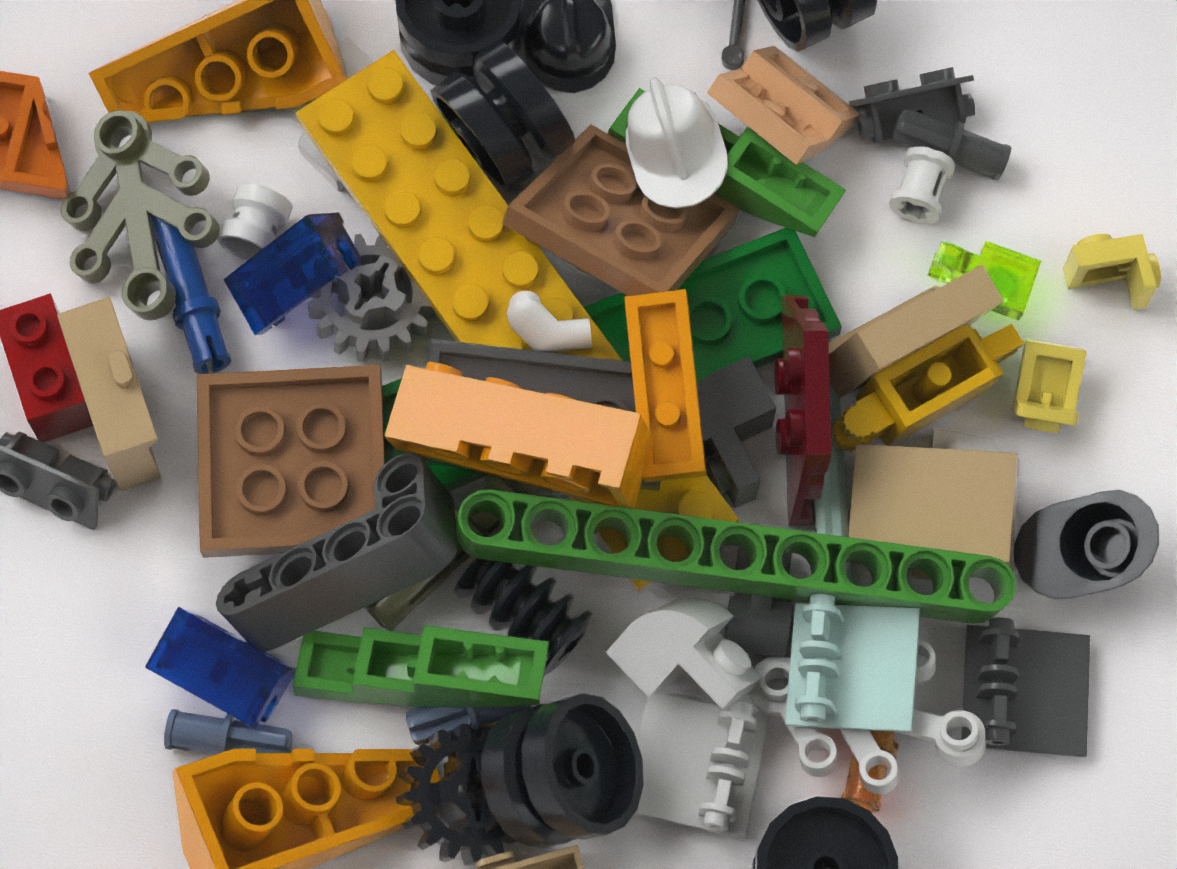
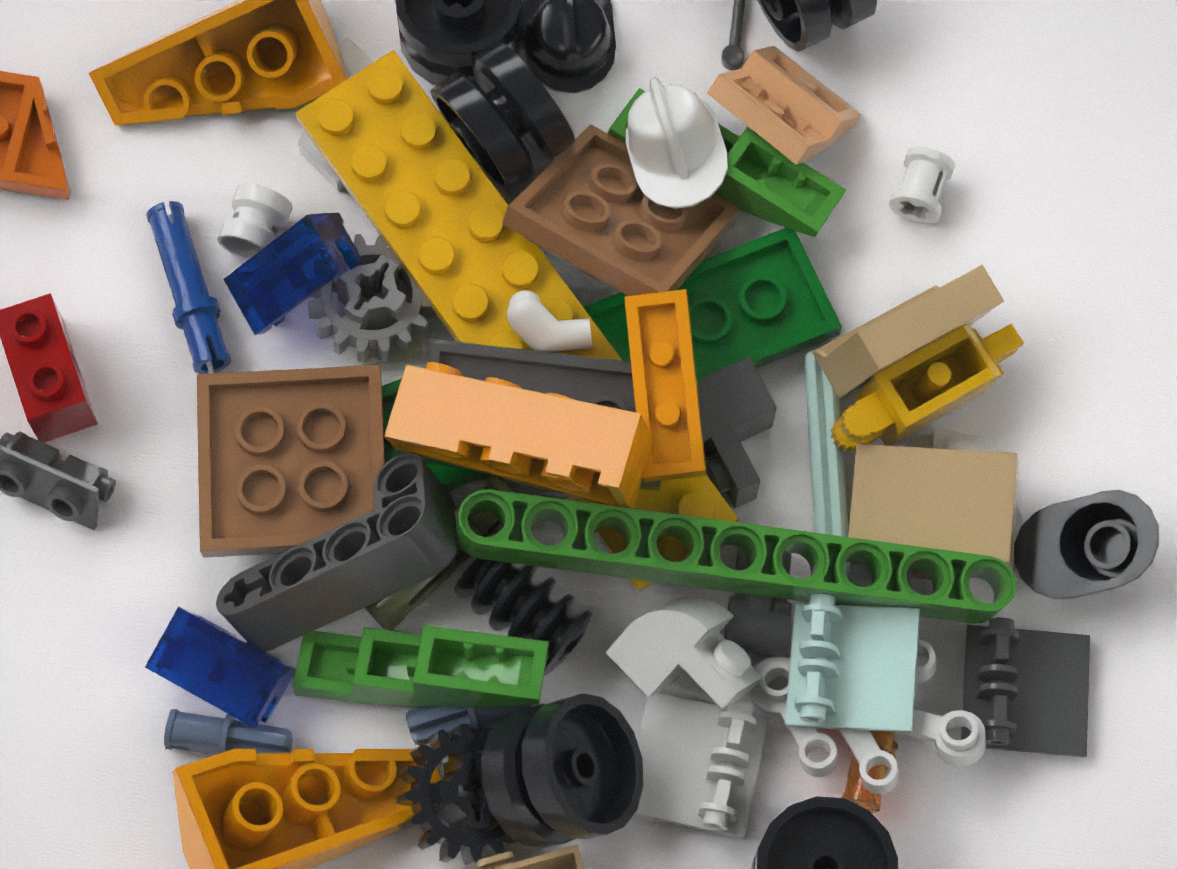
(111, 391): tan container -> none
(133, 208): olive plant -> none
(806, 428): dark red wing -> none
(937, 97): dark grey hinge -> none
(961, 145): dark grey axle -> none
(1008, 269): clear neon green plate -> none
(1048, 385): light yellow bracket -> none
(1105, 260): light yellow bracket -> none

